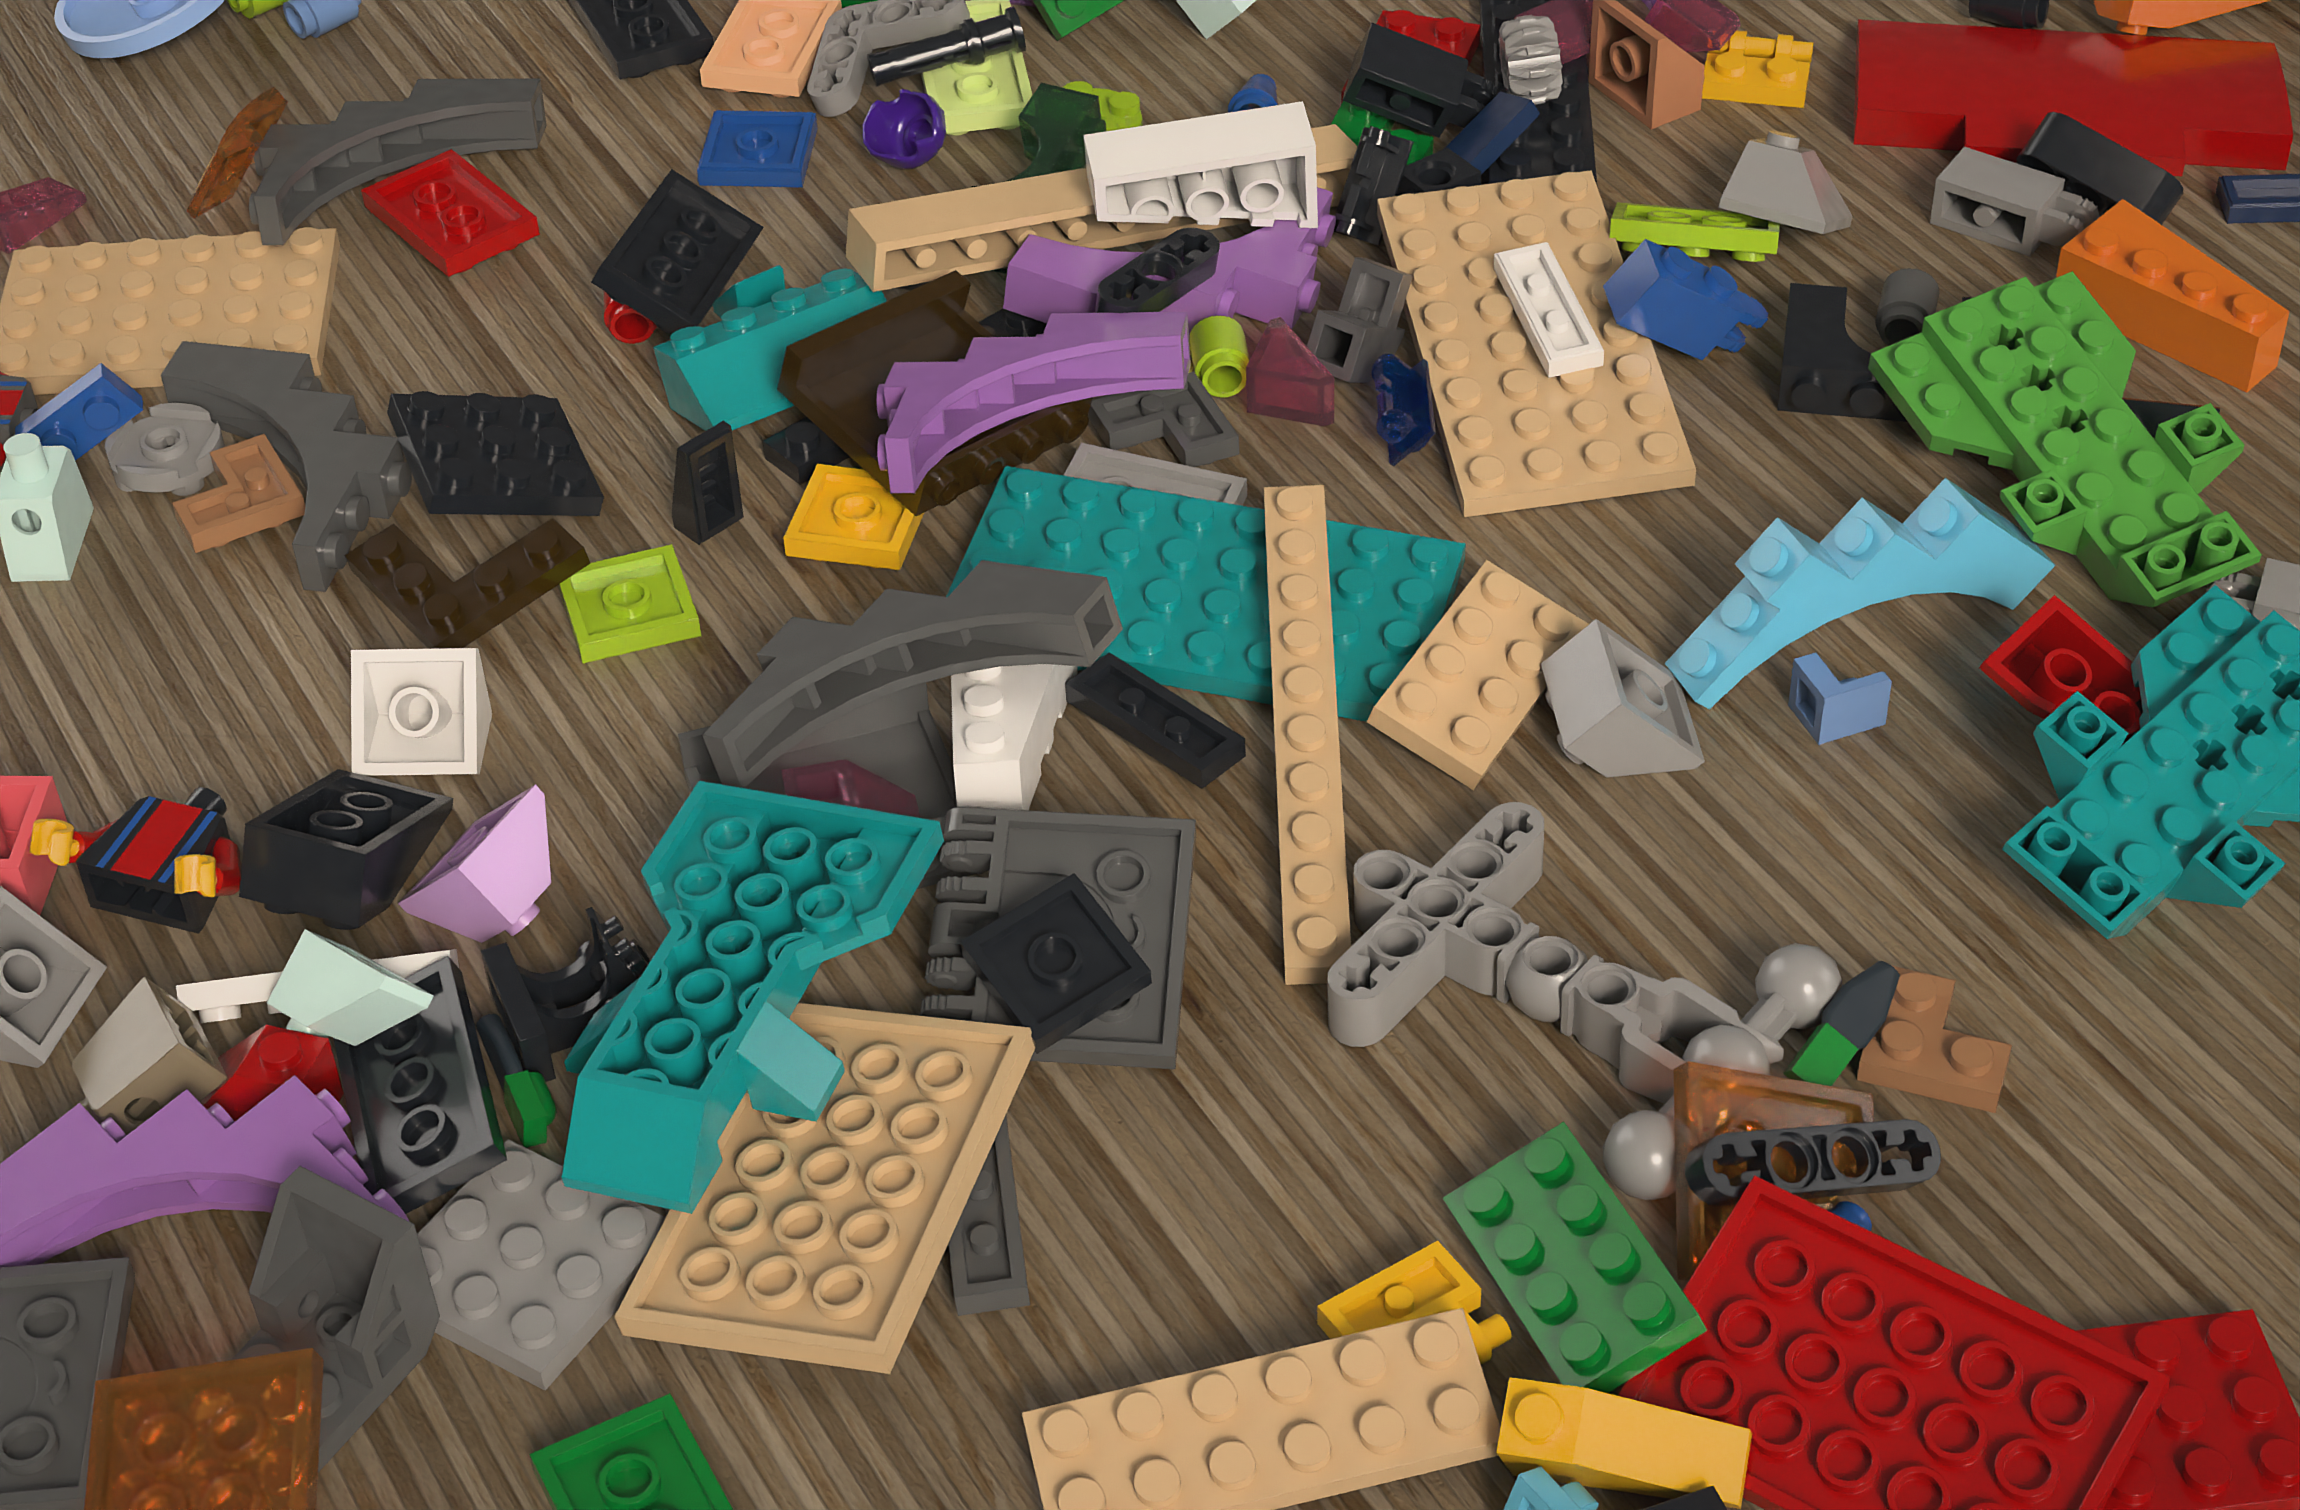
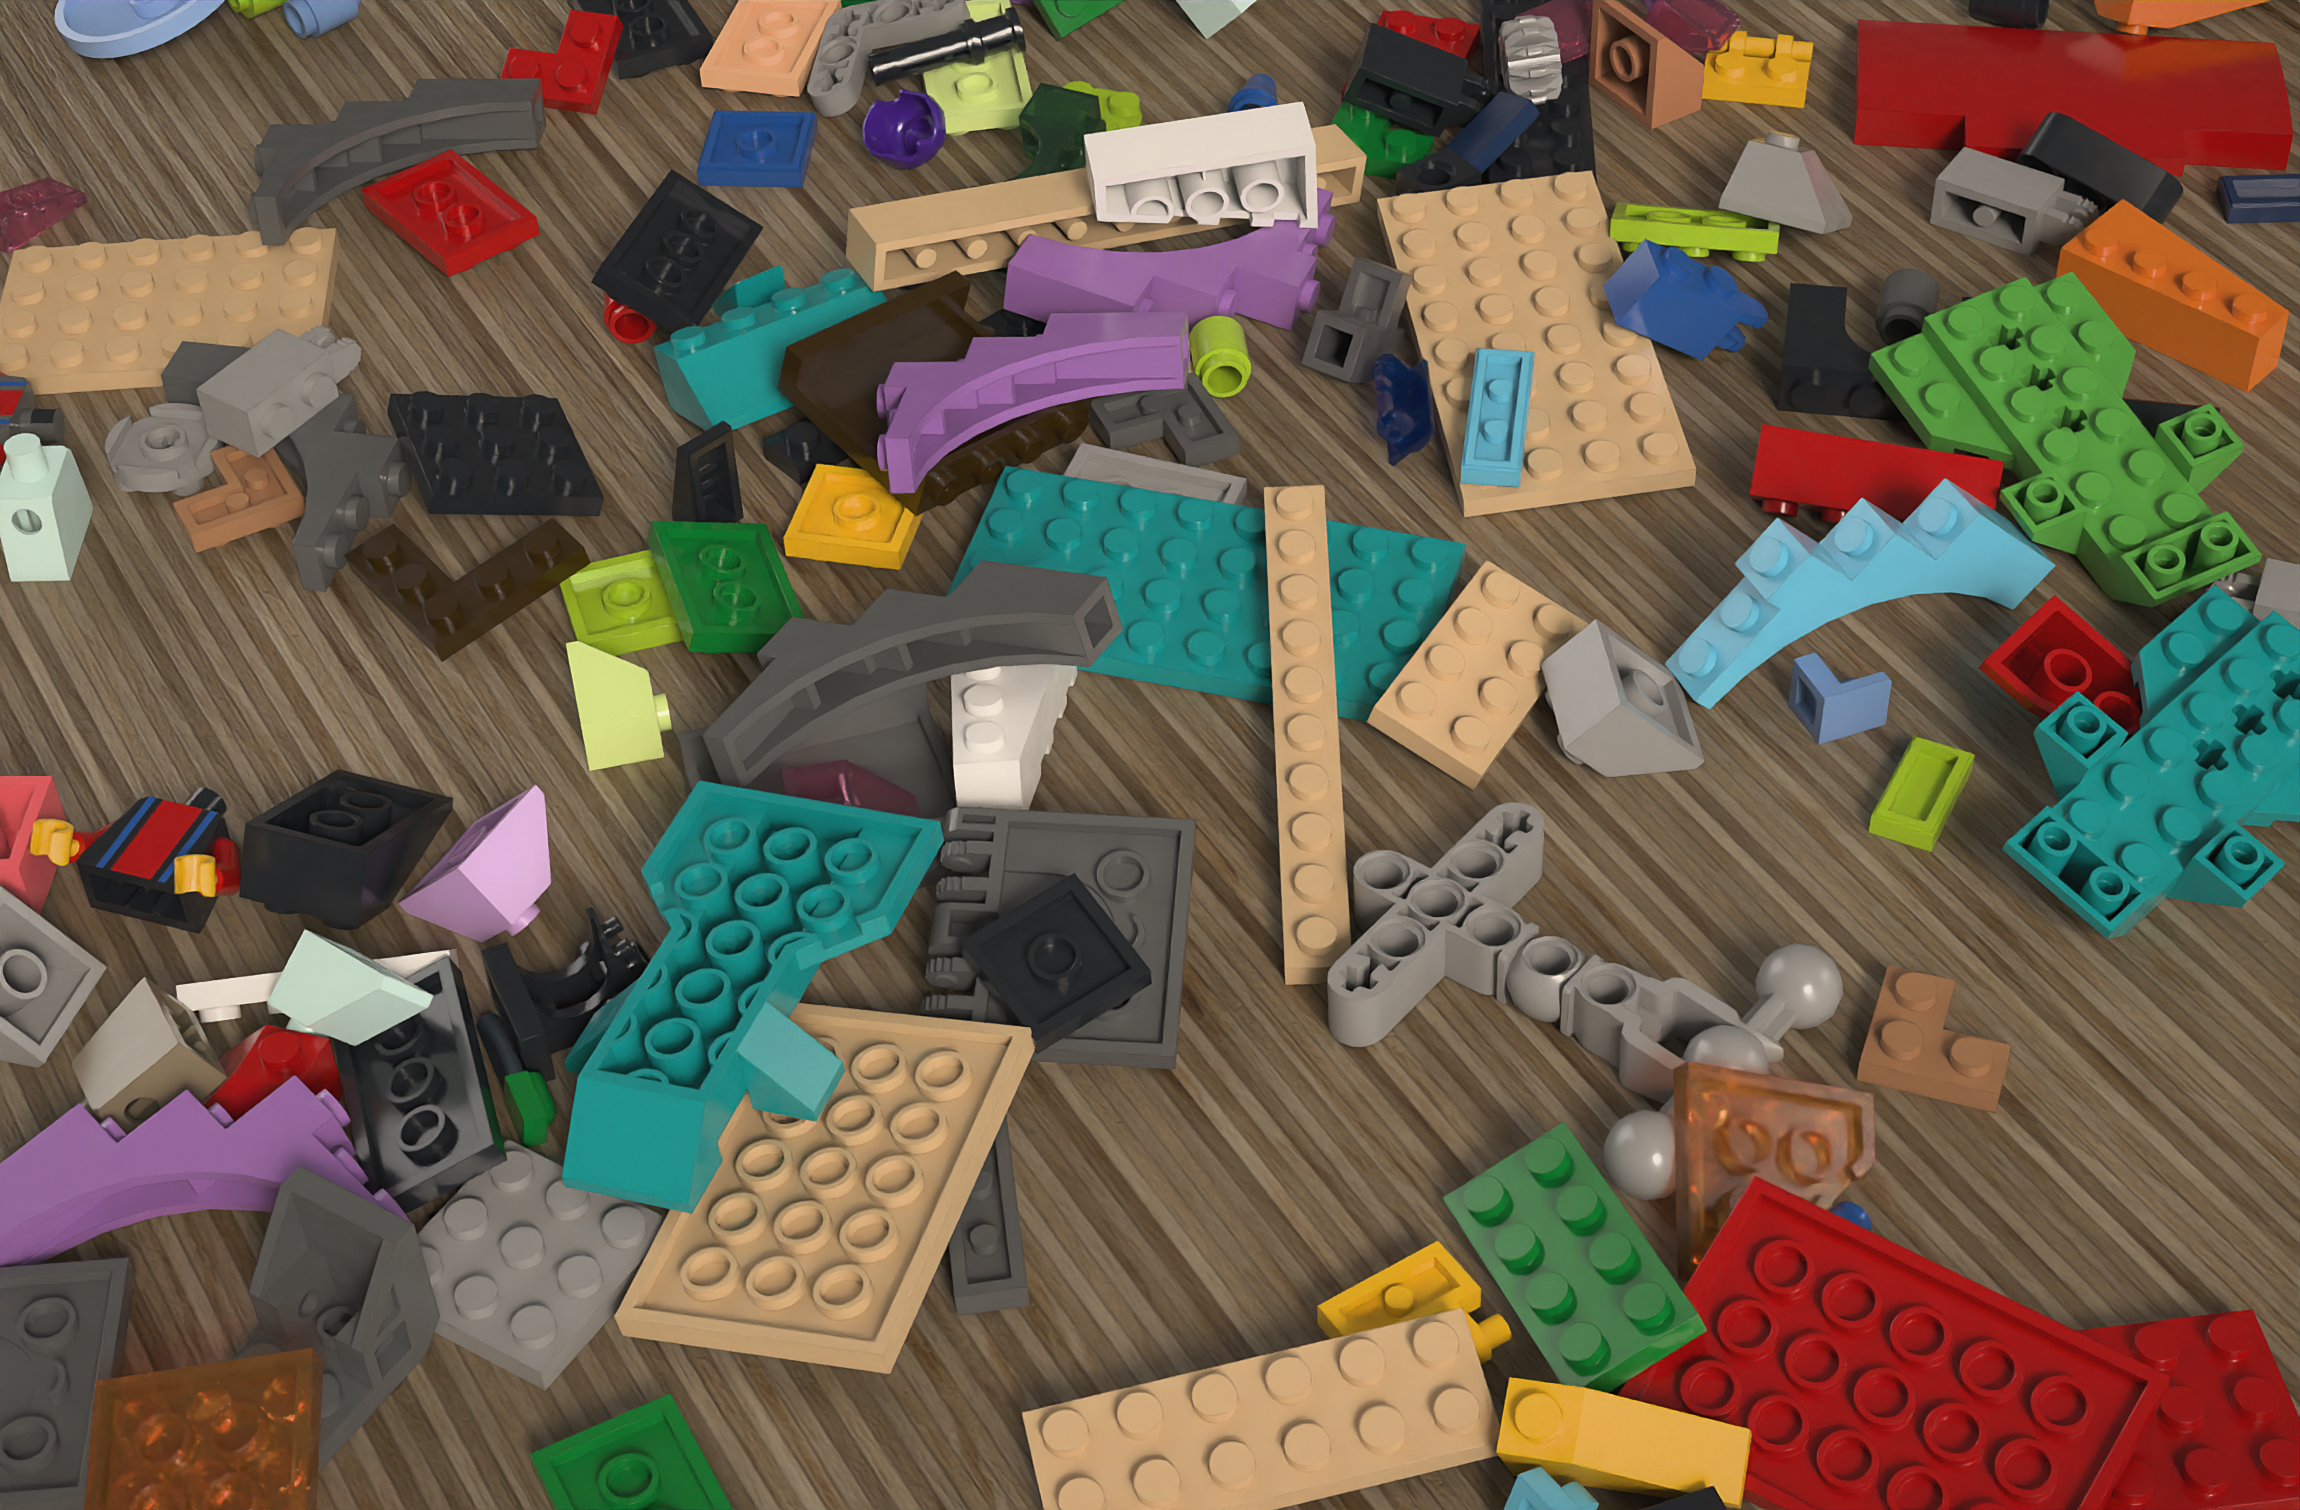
(84, 412): blue plate -> none
(236, 151): clear orange slope -> none
(275, 388): none -> light grey hinge
(418, 711): white slope -> none
(579, 70): none -> red plate
(616, 708): none -> yellowish green slope
(723, 584): none -> green plate
(1155, 720): black plate -> none
(1163, 259): black beam -> none
(1288, 379): clear pink slope -> none
(1372, 176): black hinge -> none
(1497, 418): none -> medium azure tile
(1548, 309): white tile -> none
(1812, 1154): black beam -> none
(1836, 471): none -> red wedge
(1846, 1025): piece -> none
(1921, 793): none -> lime tile

